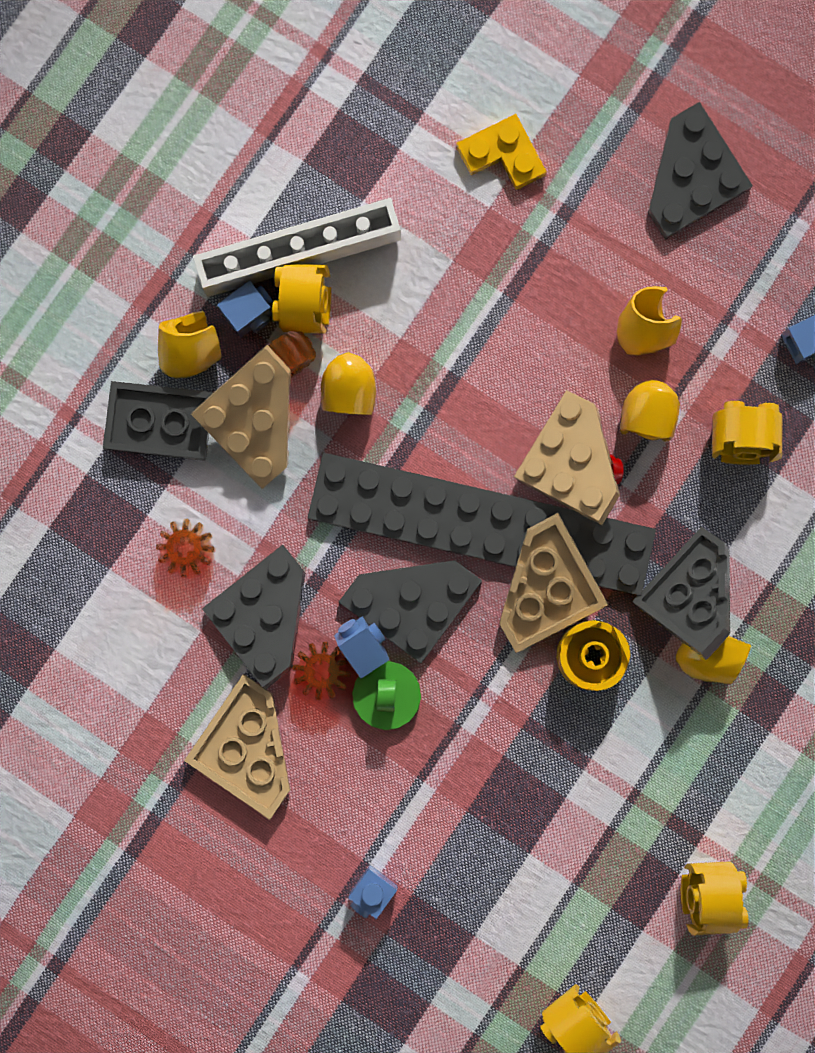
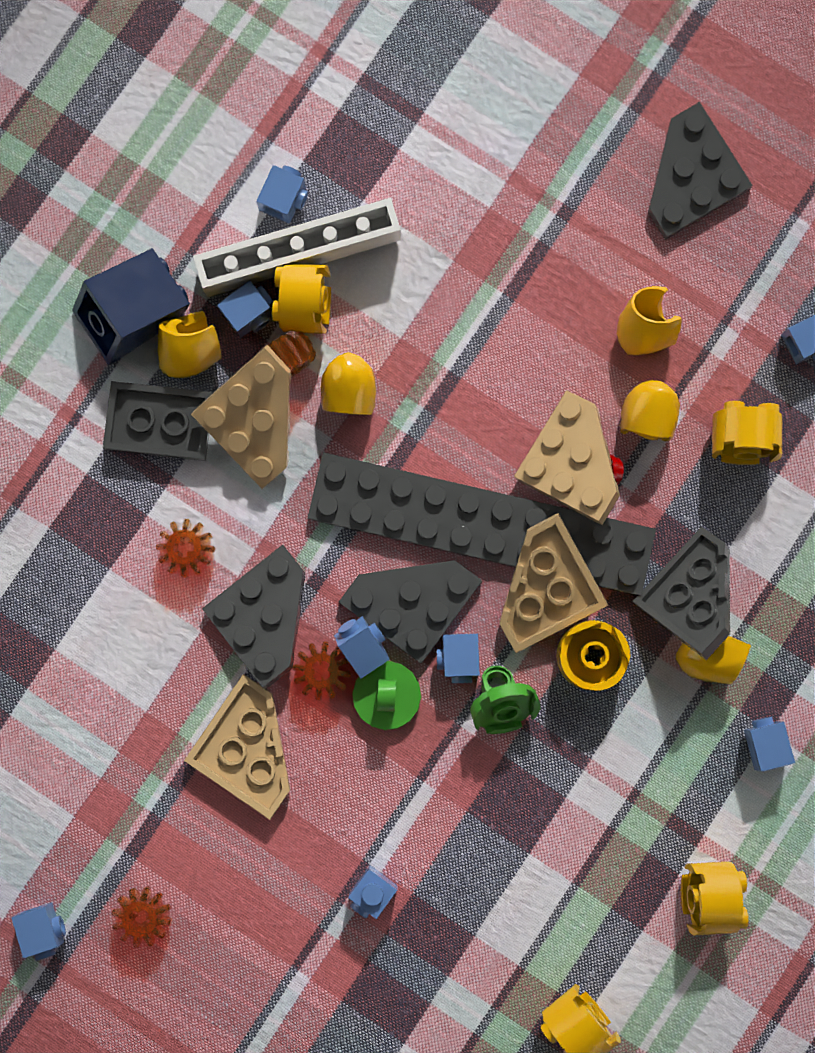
(39, 931): none -> medium blue brick
(128, 303): none -> dark blue slope
(145, 929): none -> clear orange gear
(282, 193): none -> medium blue brick
(459, 657): none -> medium blue brick
(503, 706): none -> bright green tile
(506, 143): yellow plate -> none
(768, 744): none -> medium blue brick

